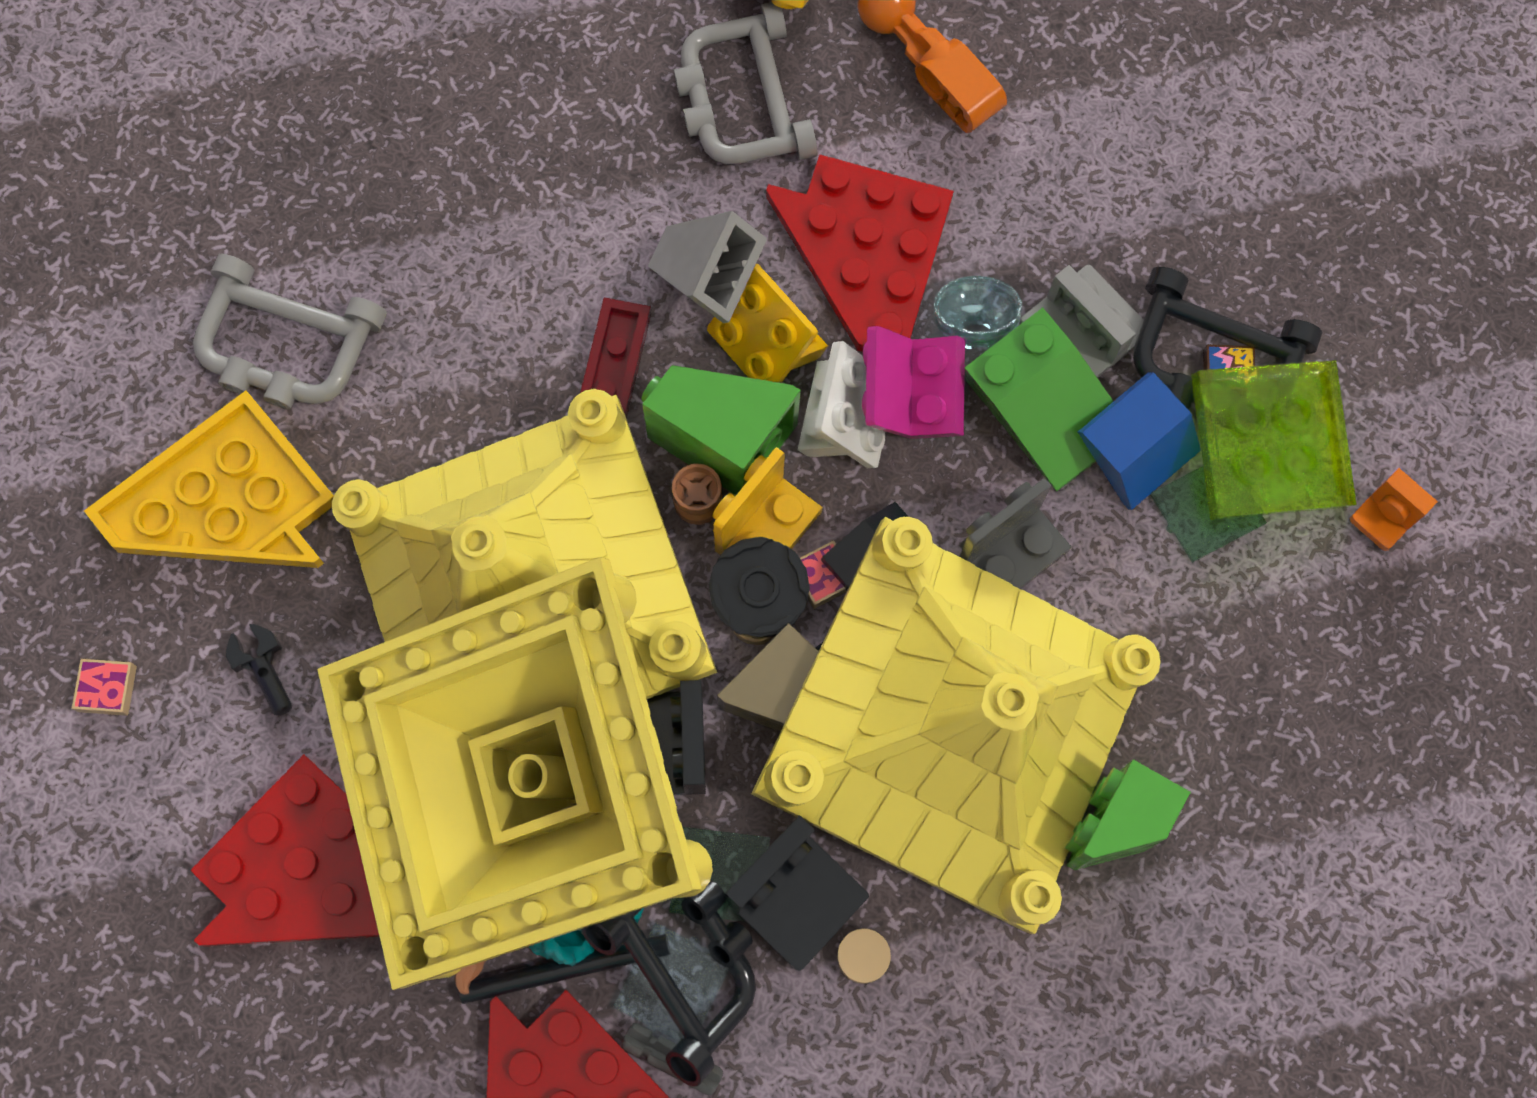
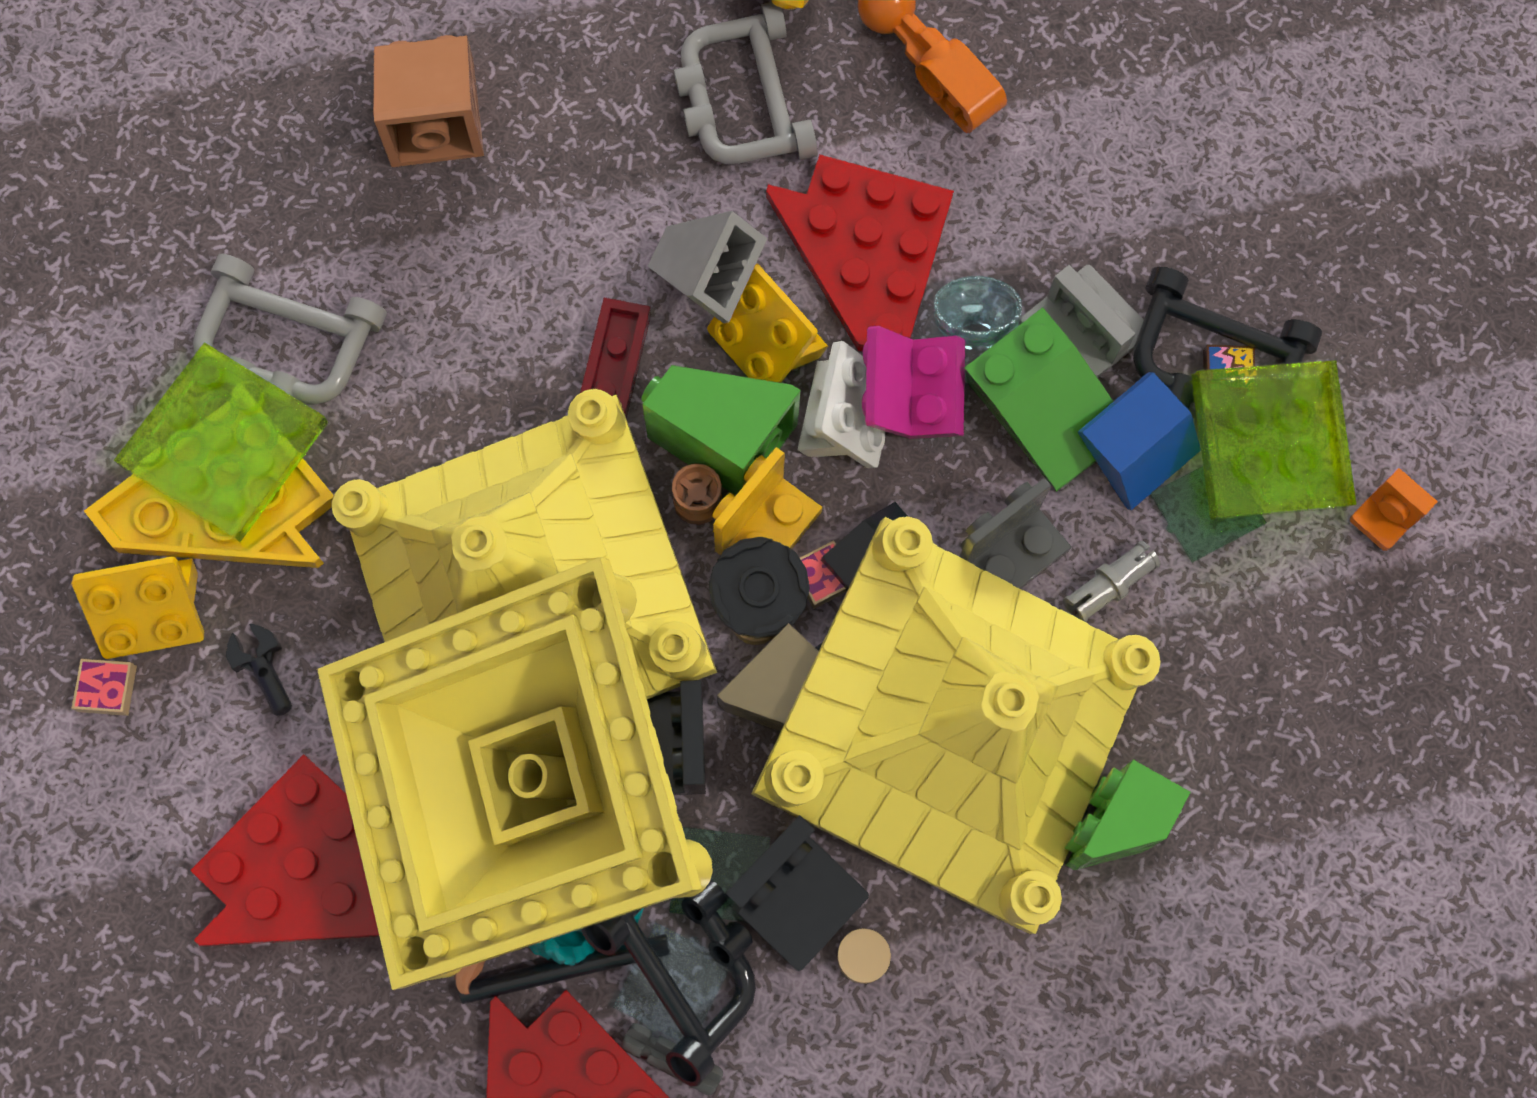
(140, 606): none -> yellow bracket
(221, 441): none -> clear neon green plate
(427, 101): none -> nougat slope
(1112, 581): none -> light grey pin

